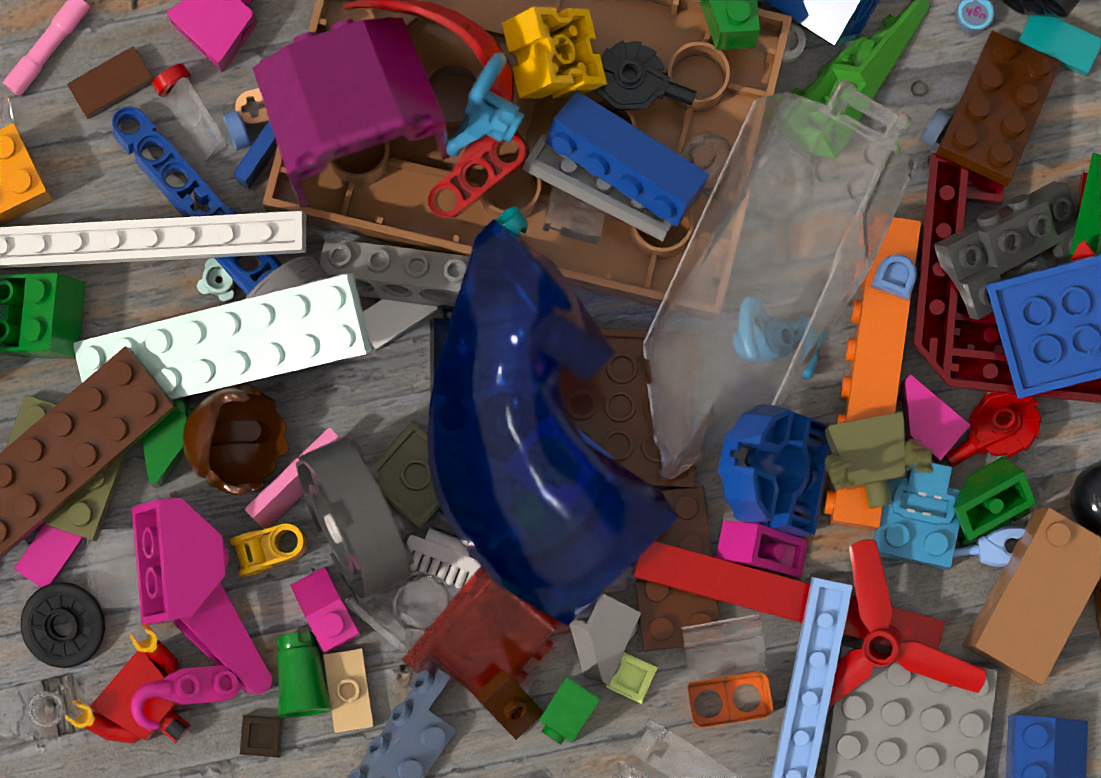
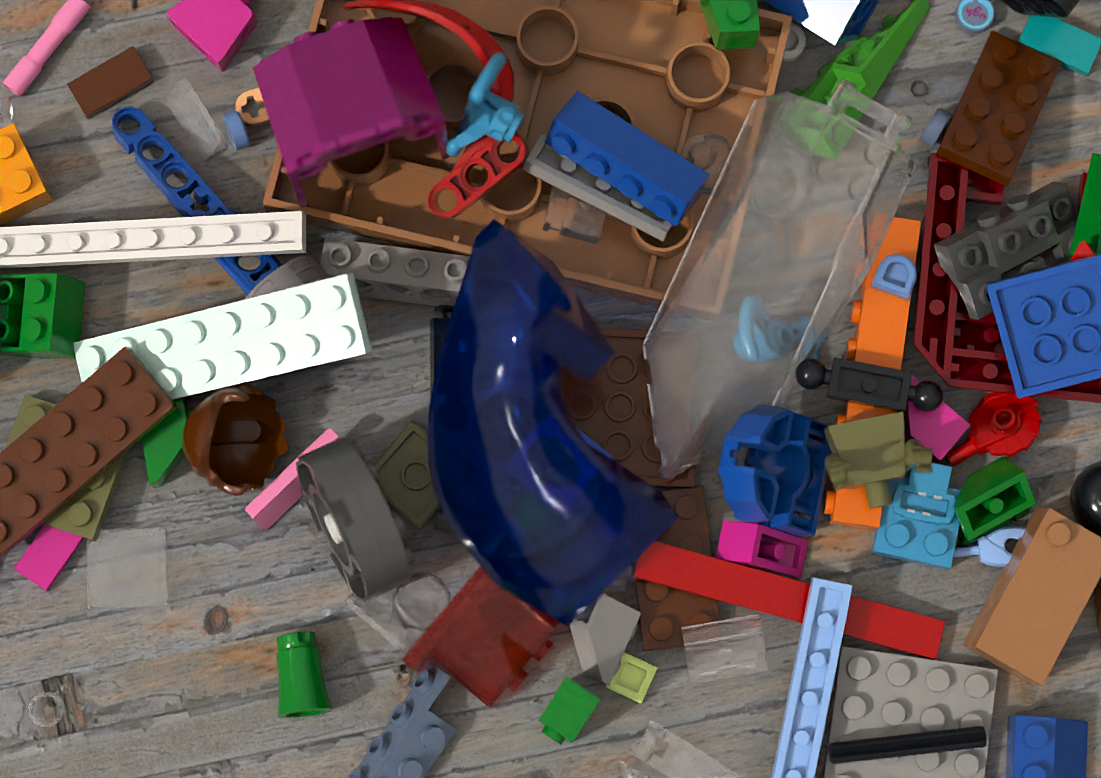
(86, 620): black wheel -> none
(113, 706): torso -> none
(167, 79): red tile -> none
(179, 583): dark pink slope -> none
(209, 285): light aqua plate -> none
(256, 157): blue tile -> none
(261, 736): dark brown tile -> none
(265, 549): yellow piece -> none
(325, 611): dark pink slope -> none
(348, 690): tan plate -> none
(391, 319): white tile -> none
(445, 549): white piece -> none
(509, 704): reddish brown plate -> none
(513, 220): teal hinge -> none
(553, 52): yellow brick -> none
(637, 78): black piece -> none
(726, 693): orange piece -> none
(869, 385): none -> black plate
(876, 614): red piece -> none
(907, 745): none -> black axle

